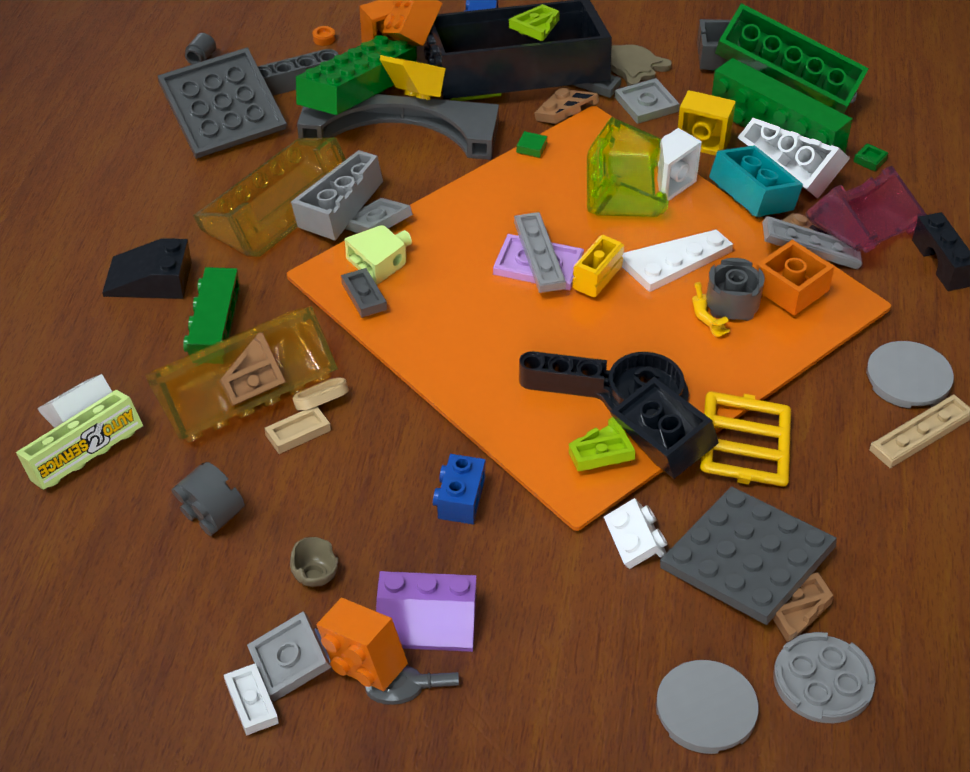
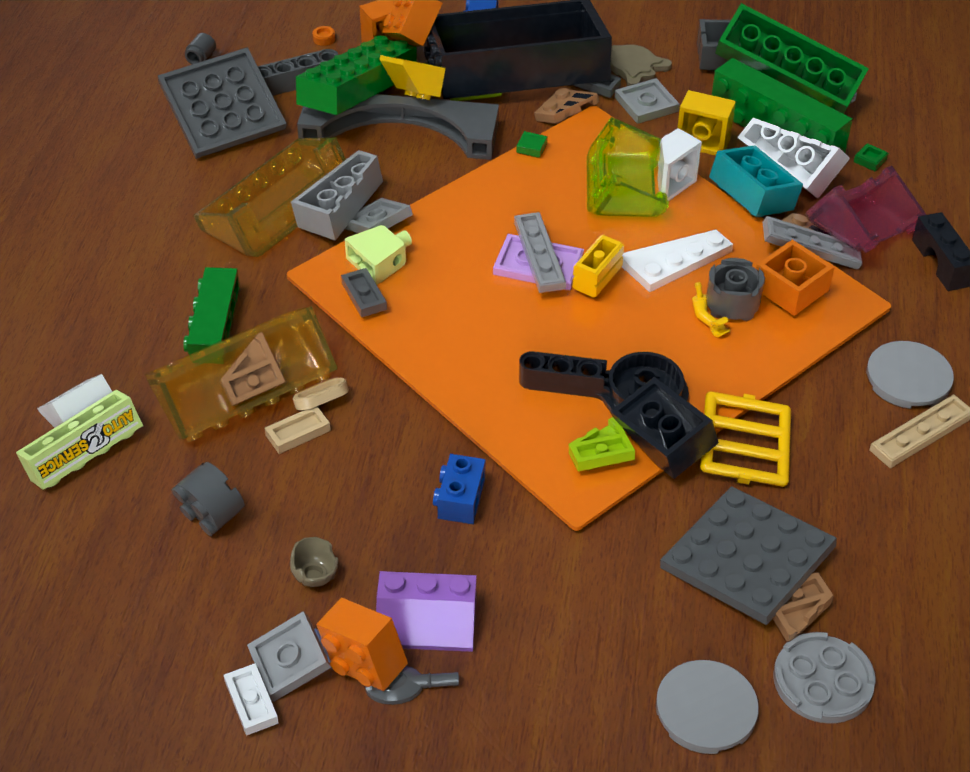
(150, 271): black slope -> none
(535, 22): lime wing -> none
(635, 533): white bracket -> none

